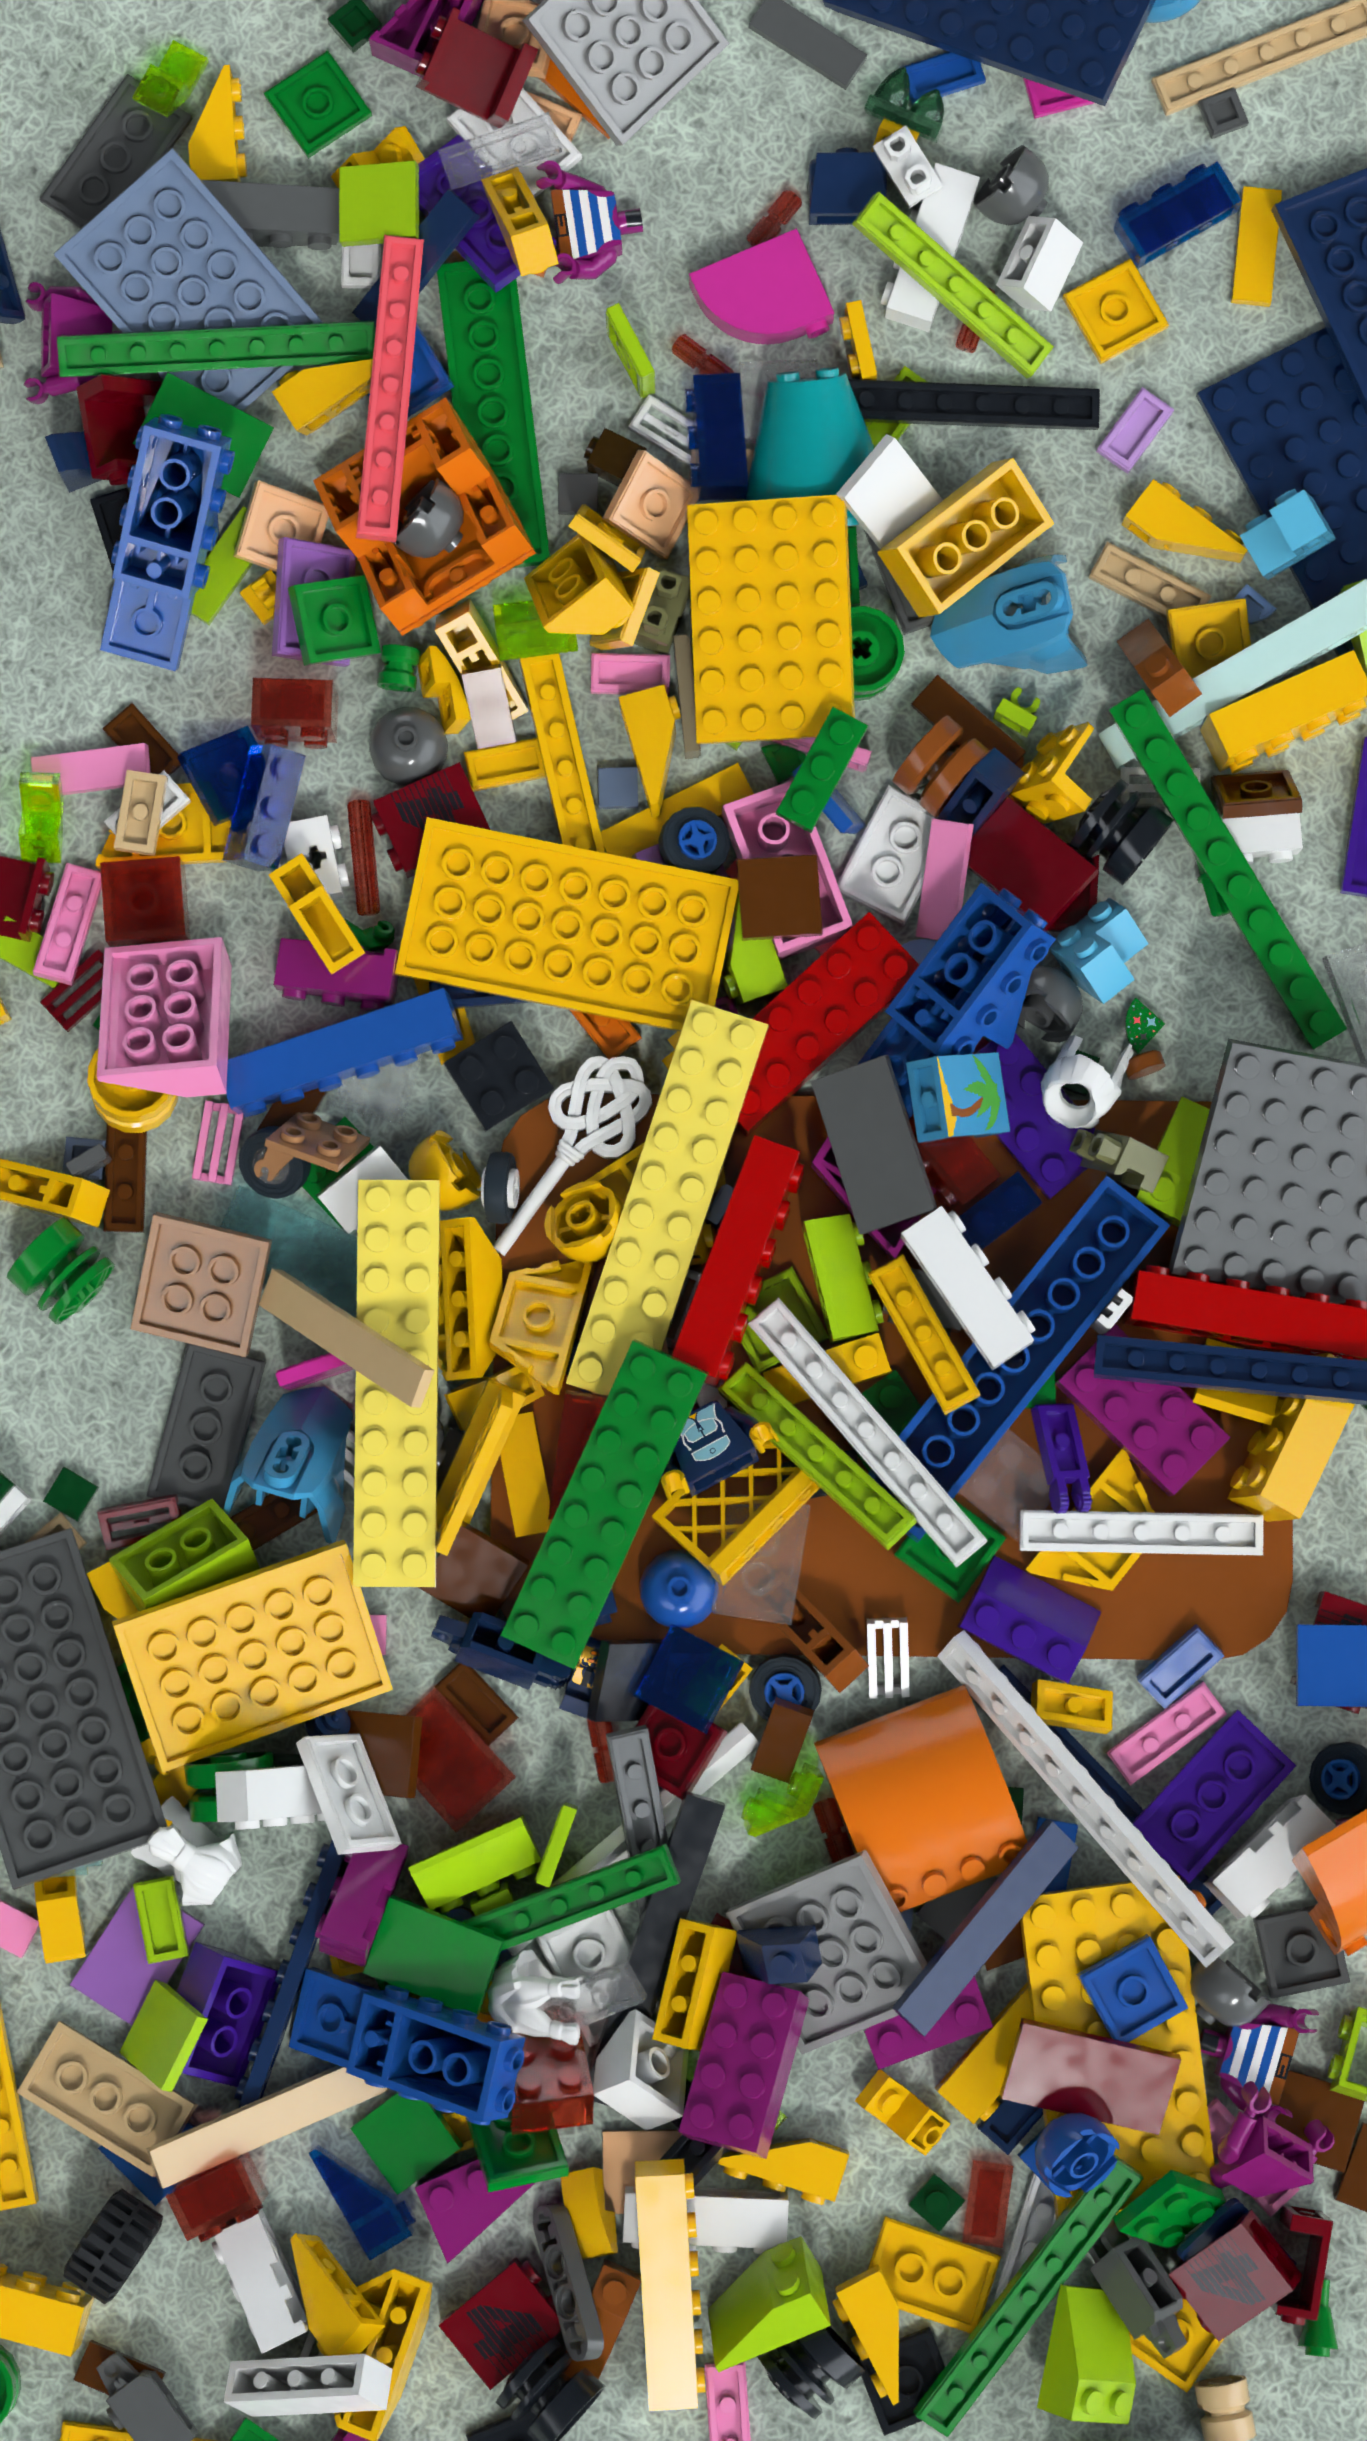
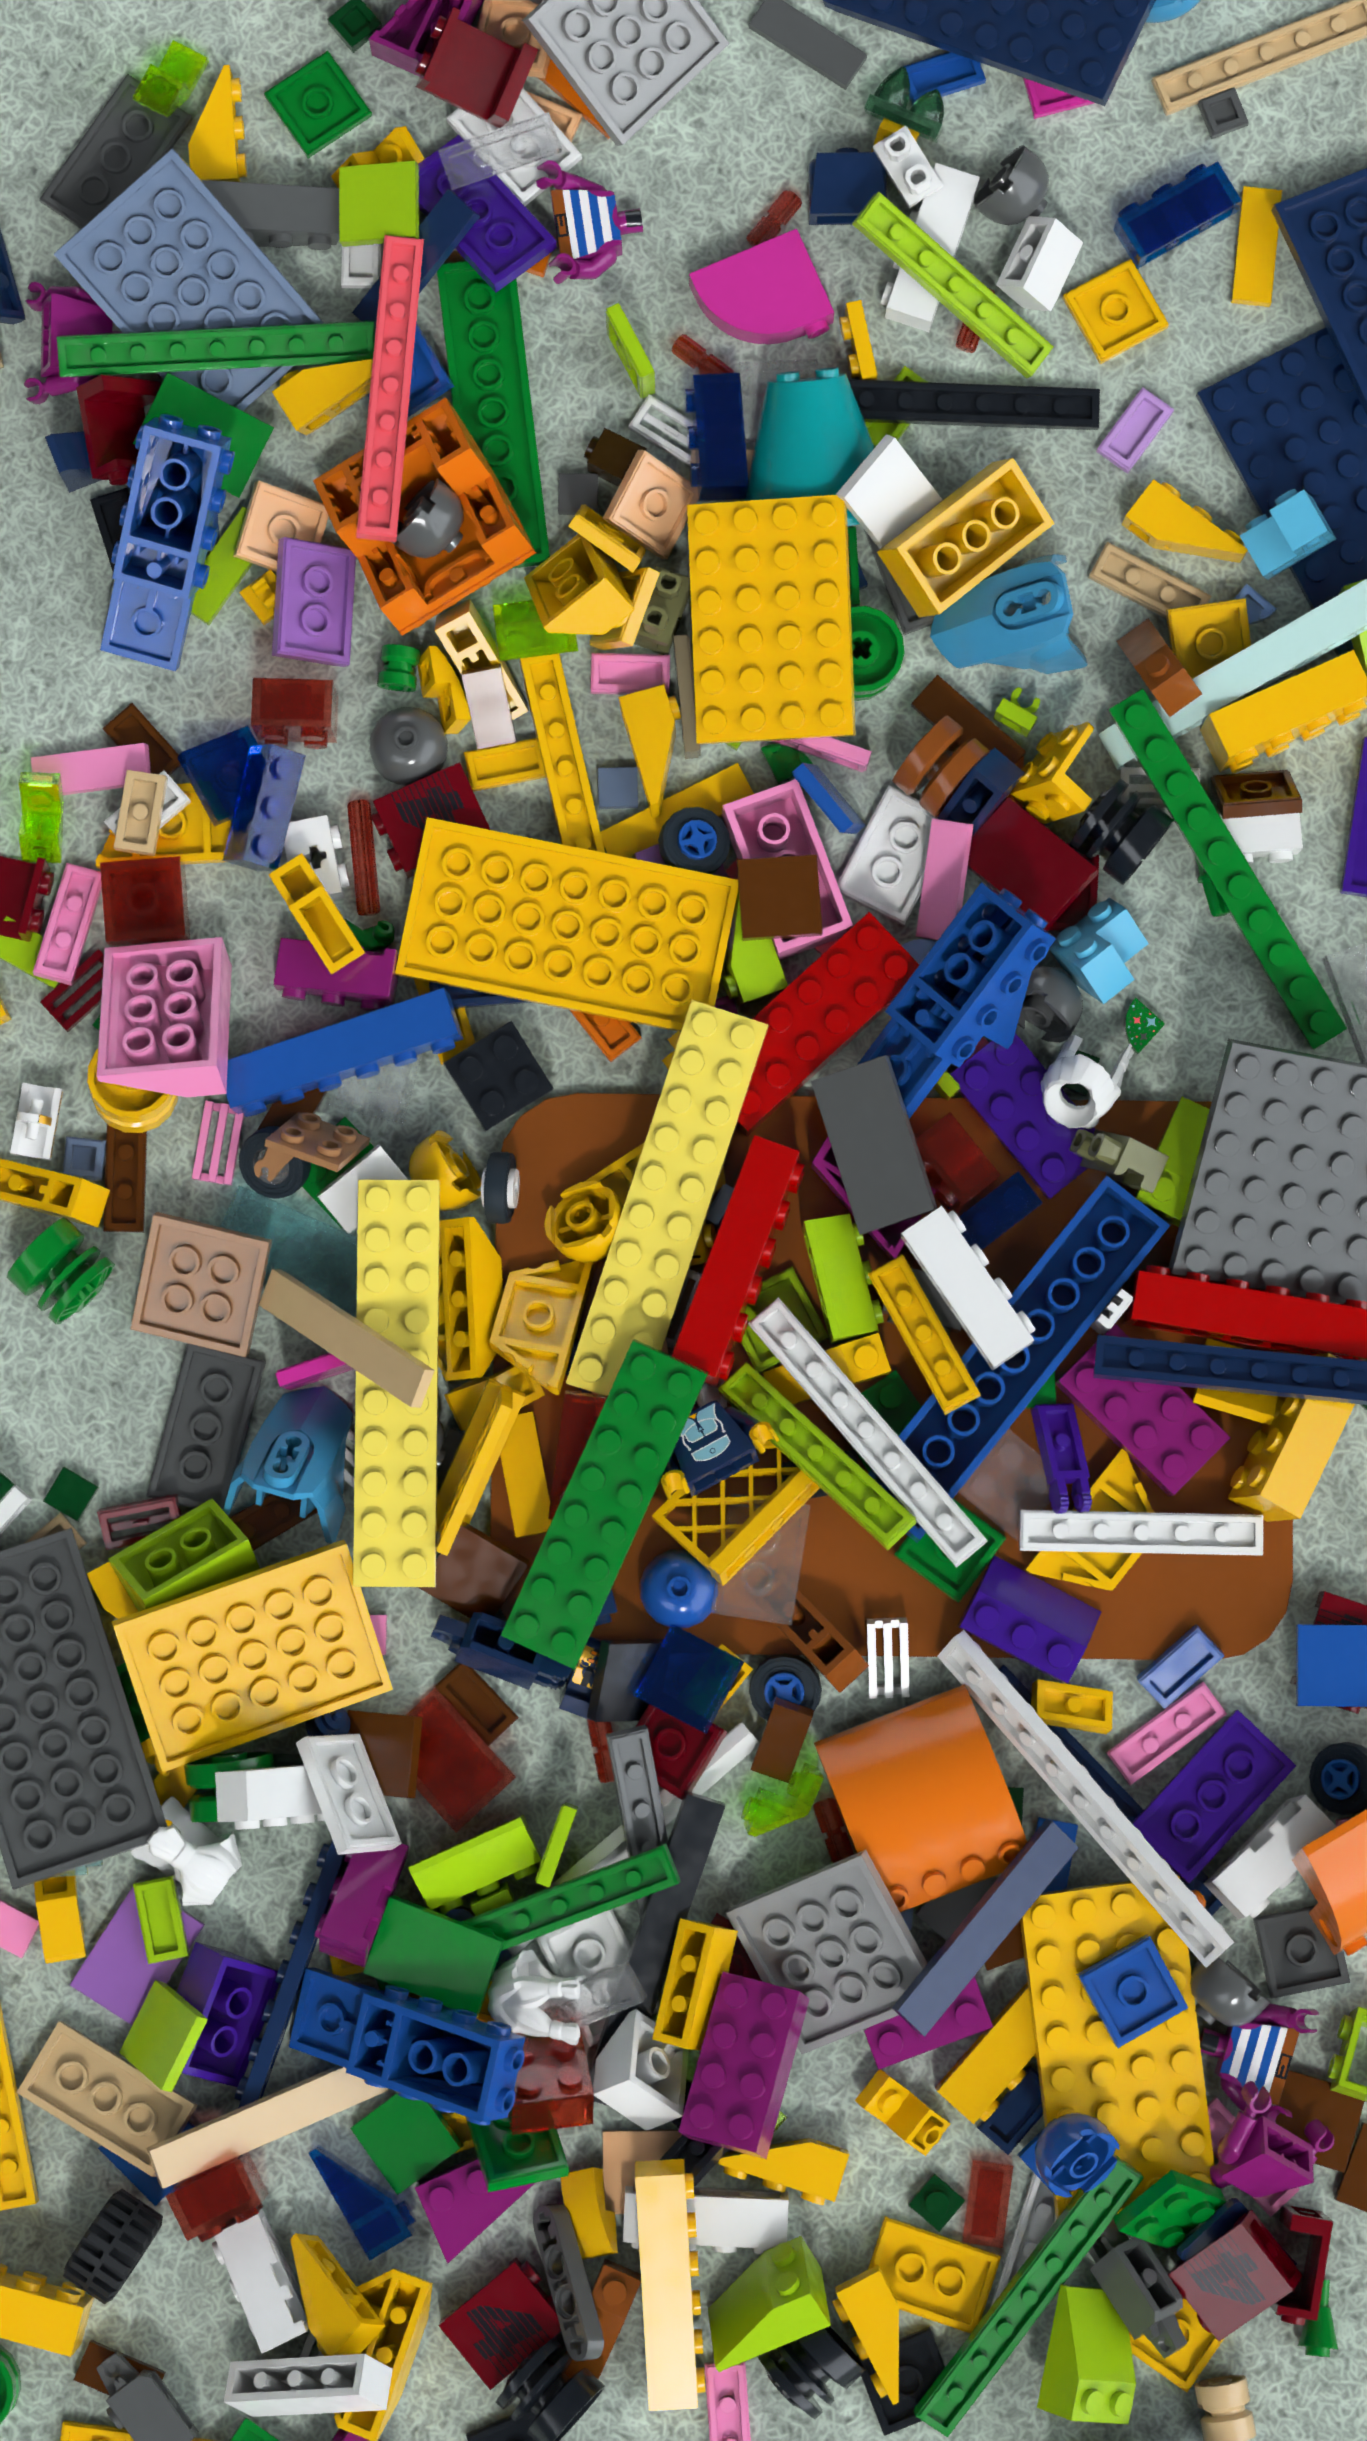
(36, 1121): none -> white hips
(89, 1161): dark grey tile -> none
(334, 620): green plate -> none
(520, 222): yellow slope -> none
(606, 1081): white piece -> none
(780, 1953): dark blue slope -> none
(822, 770): green plate -> none
(958, 1096): dark azure panel -> none
(1090, 2076): tile -> none
(1145, 1064): dark orange tile -> none

